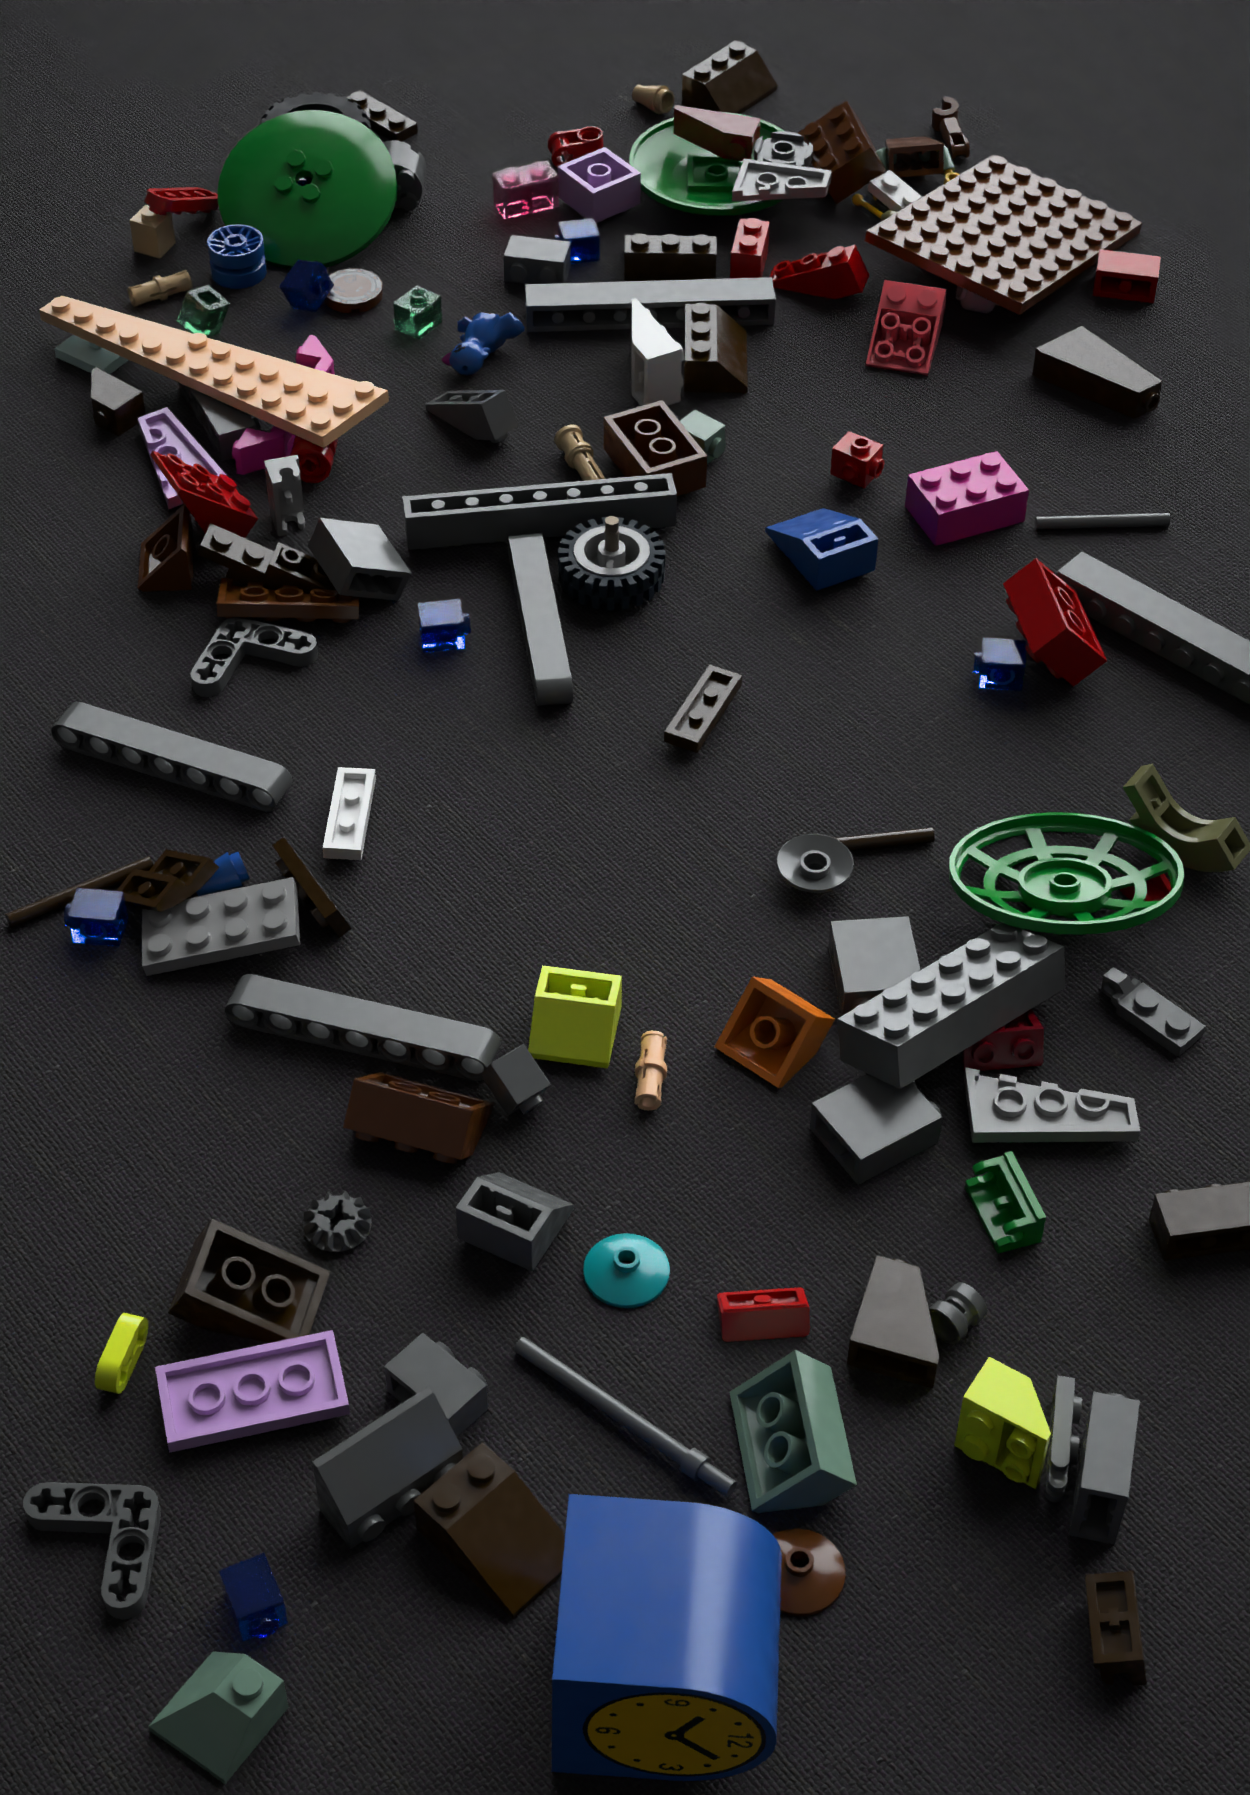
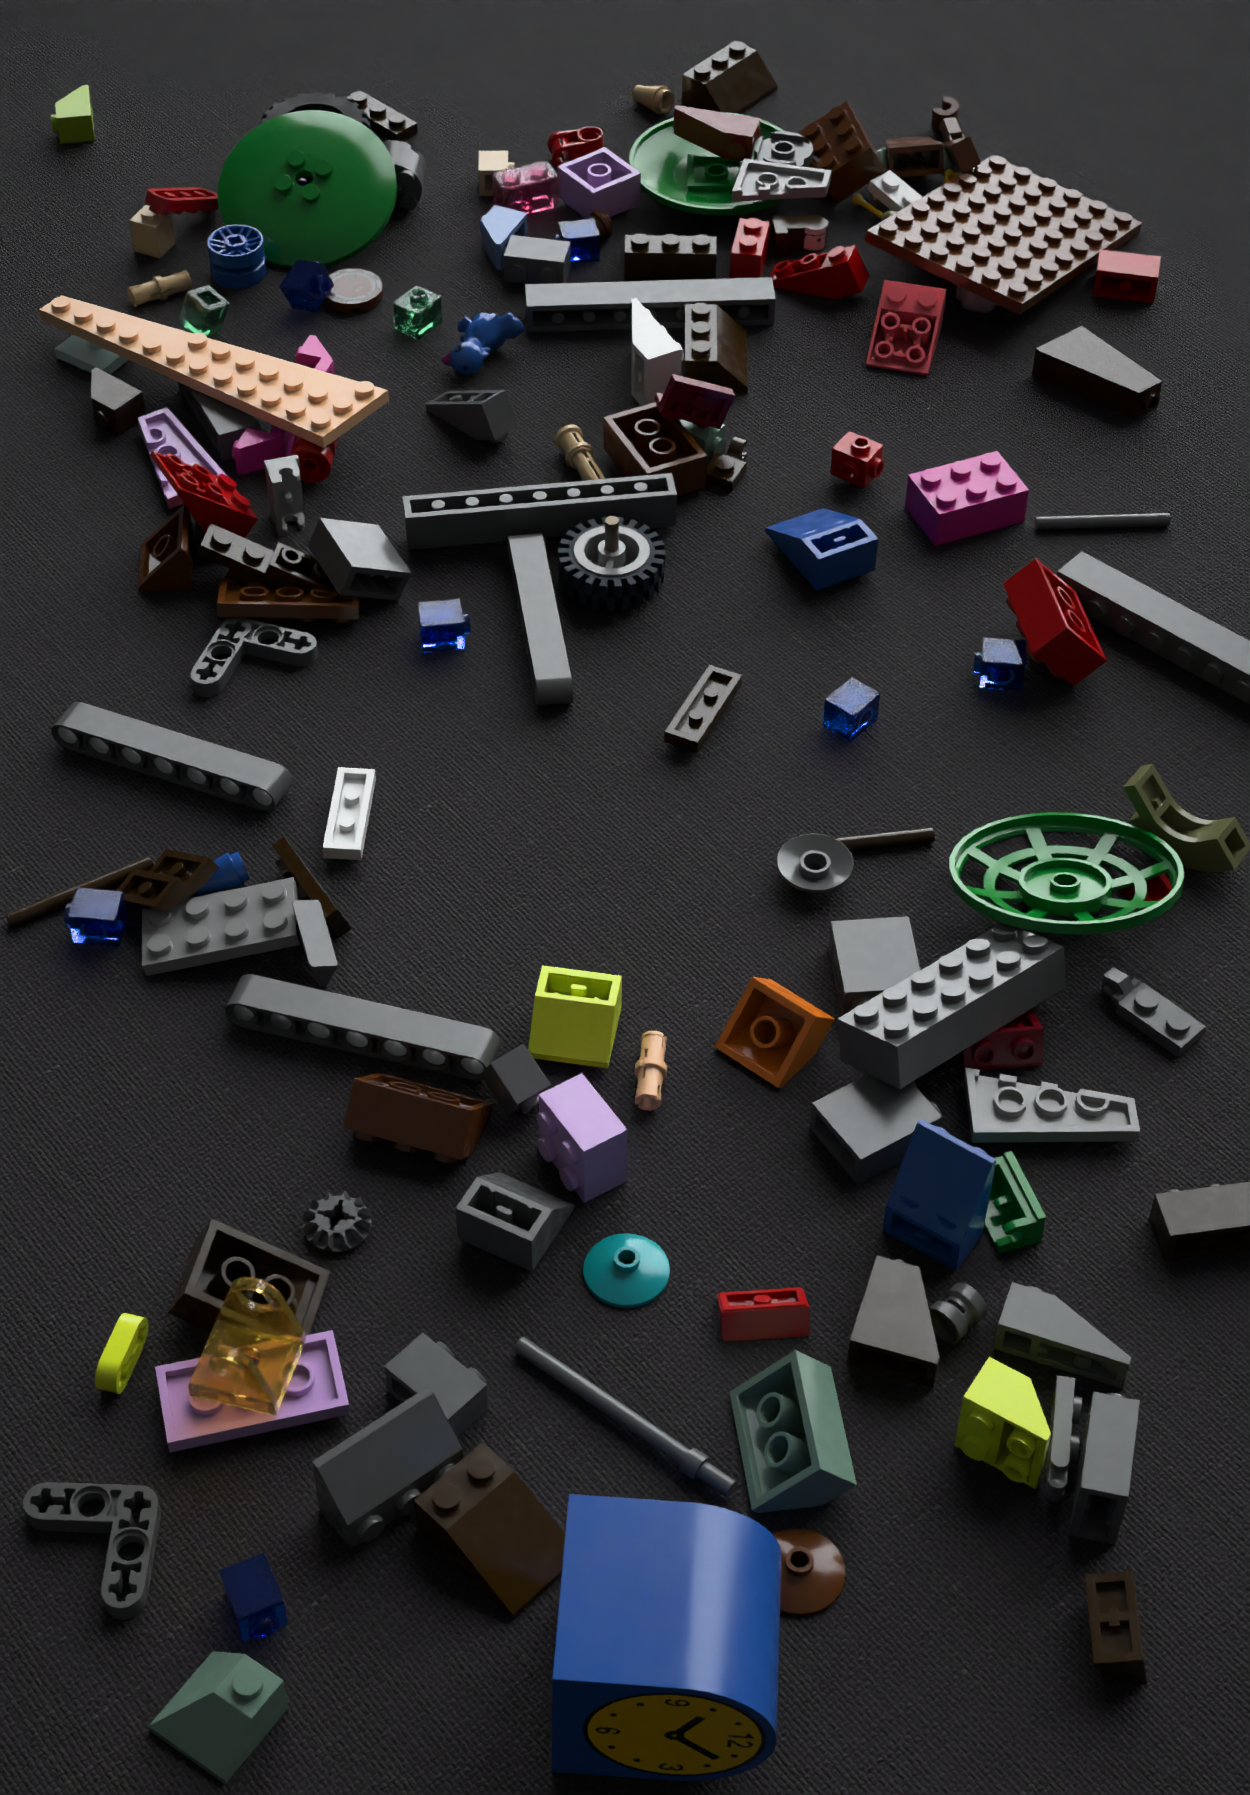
(74, 117): none -> lime slope
(248, 1331): none -> clear yellow hose
(316, 939): none -> slope
(489, 163): none -> tan brick
(497, 229): none -> slope
(582, 1138): none -> lavender brick
(603, 223): none -> reddish brown plate
(694, 402): none -> dark red bracket
(728, 469): none -> dark brown plate
(798, 233): none -> dark brown leg
(851, 709): none -> clear blue brick
(940, 1195): none -> blue slope
(962, 154): none -> reddish brown slope
(1053, 1334): none -> slope

